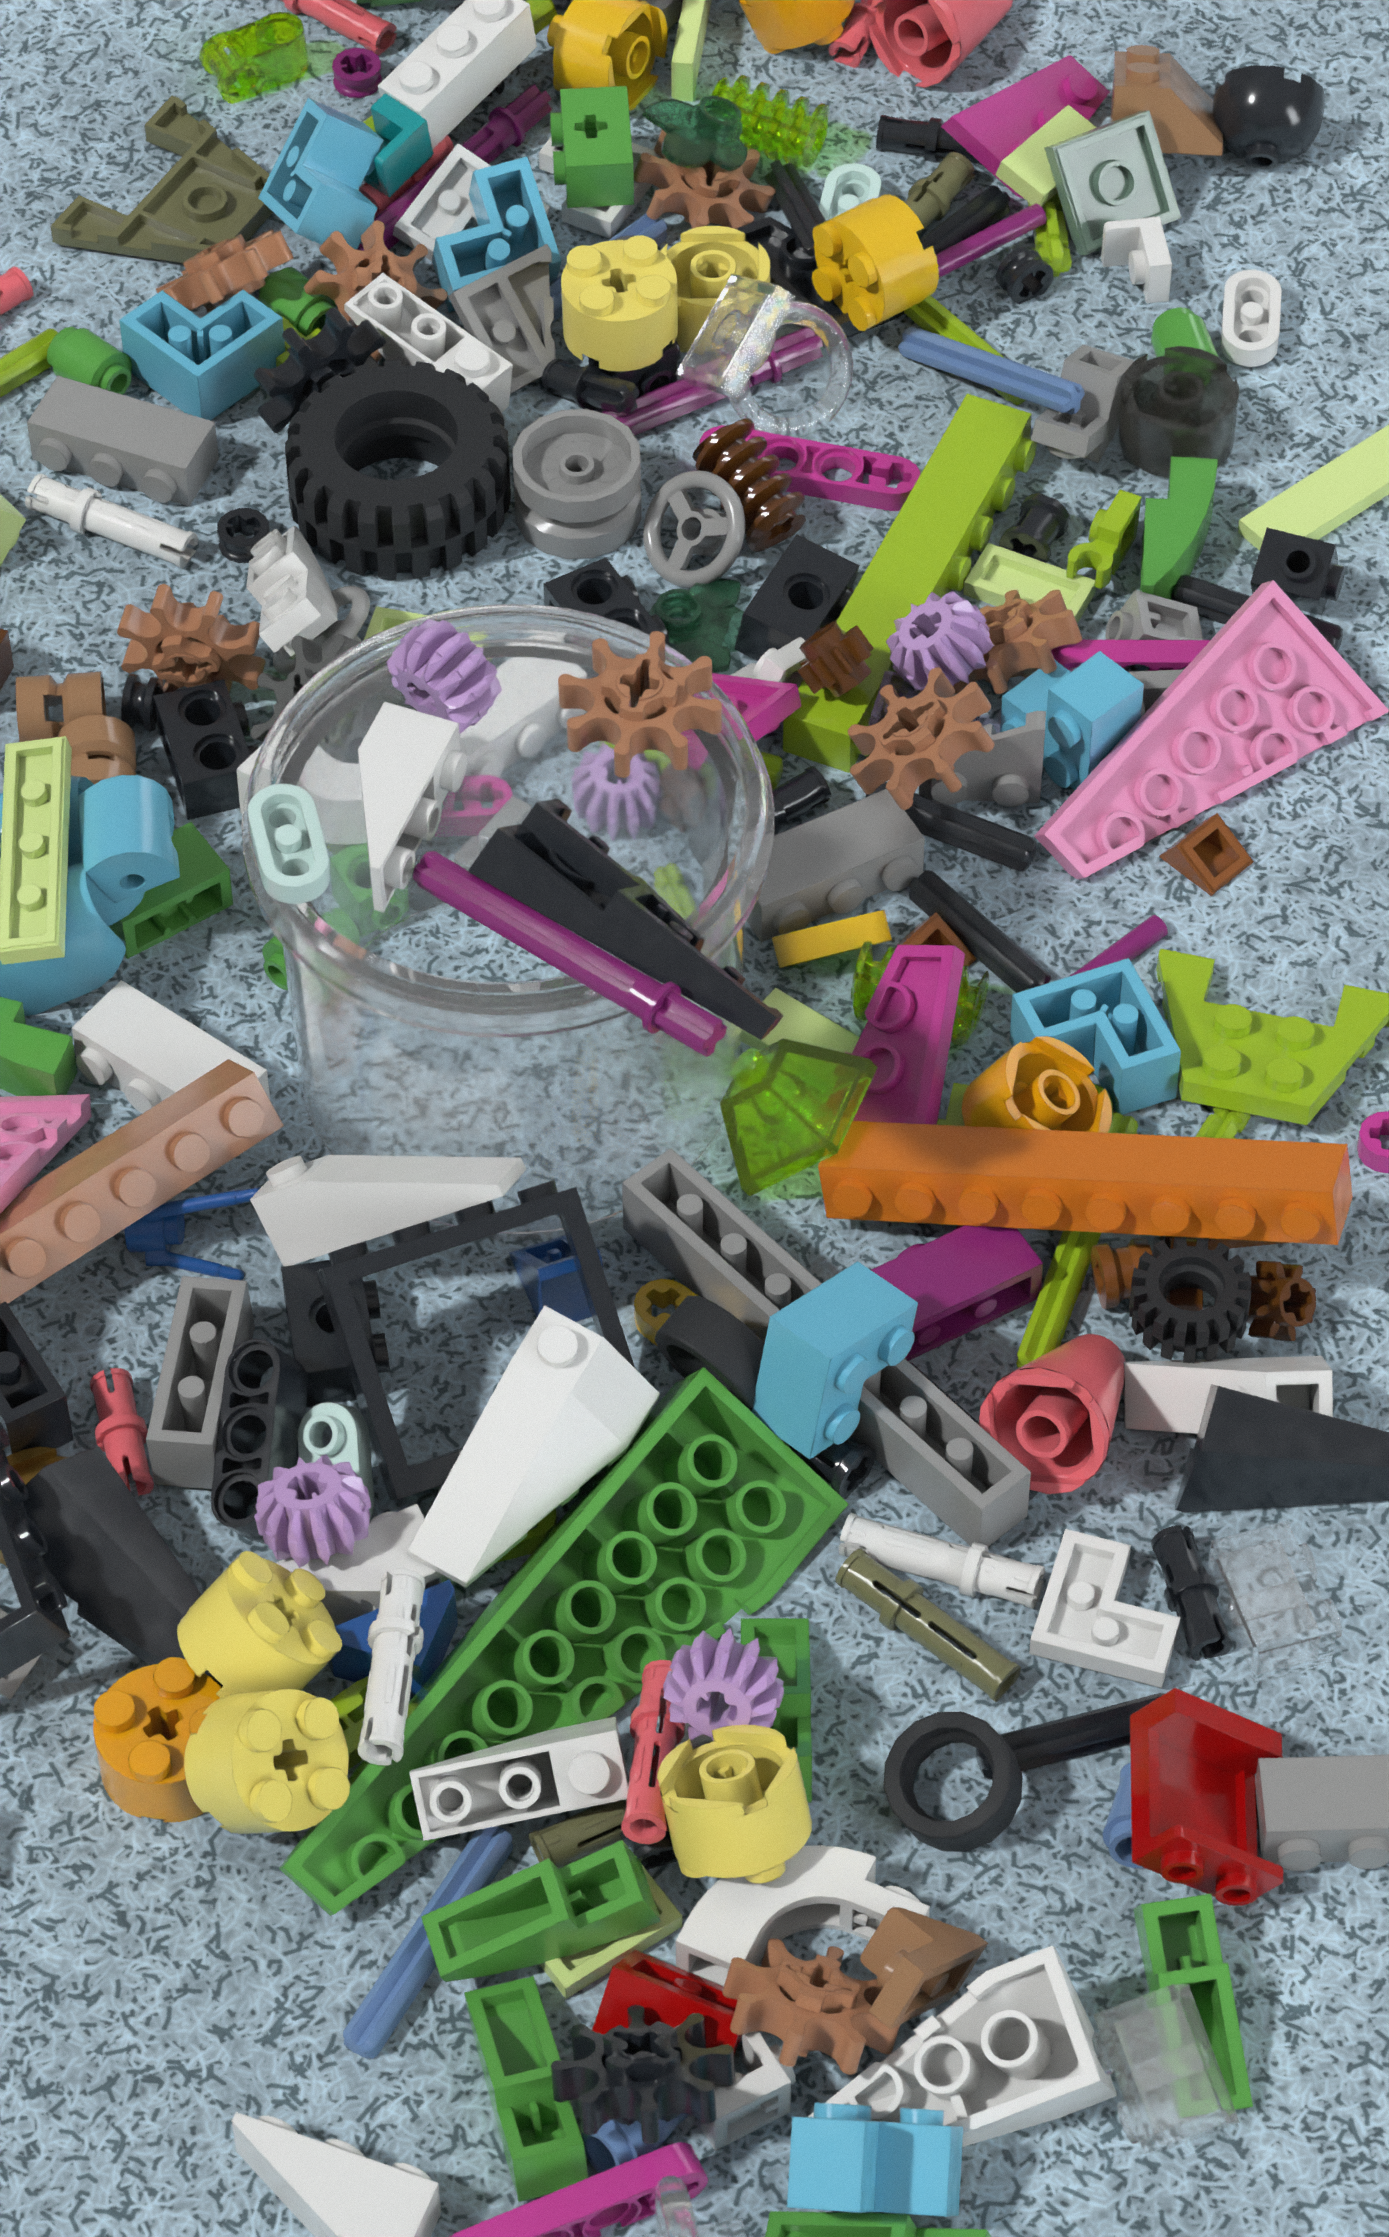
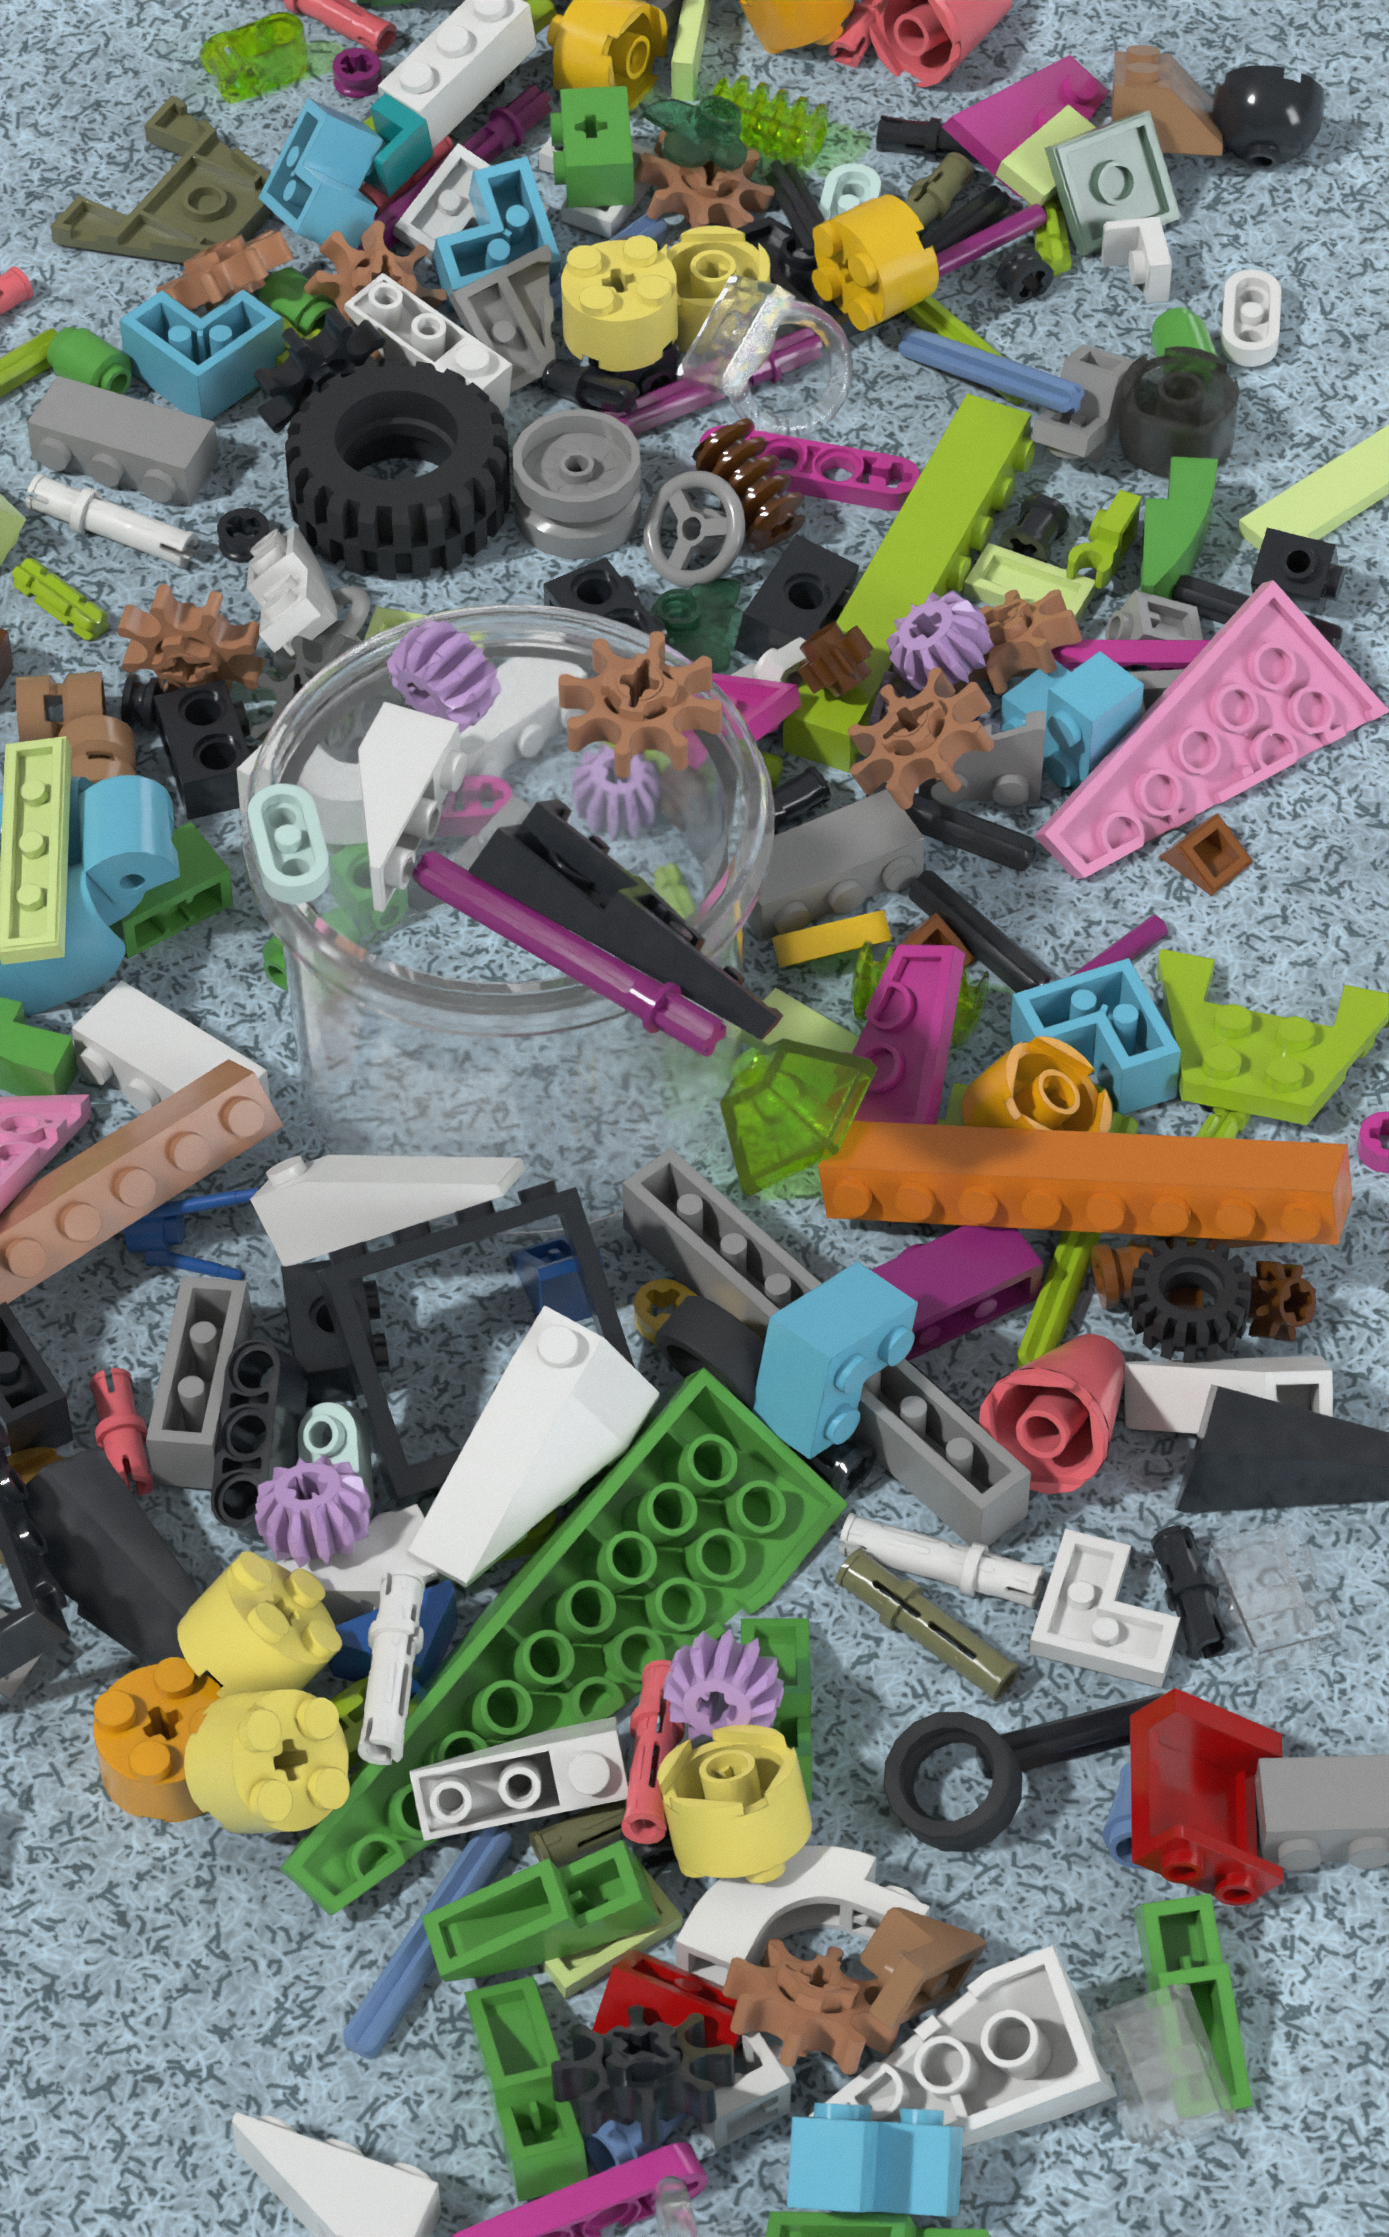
(60, 599): none -> lime axle

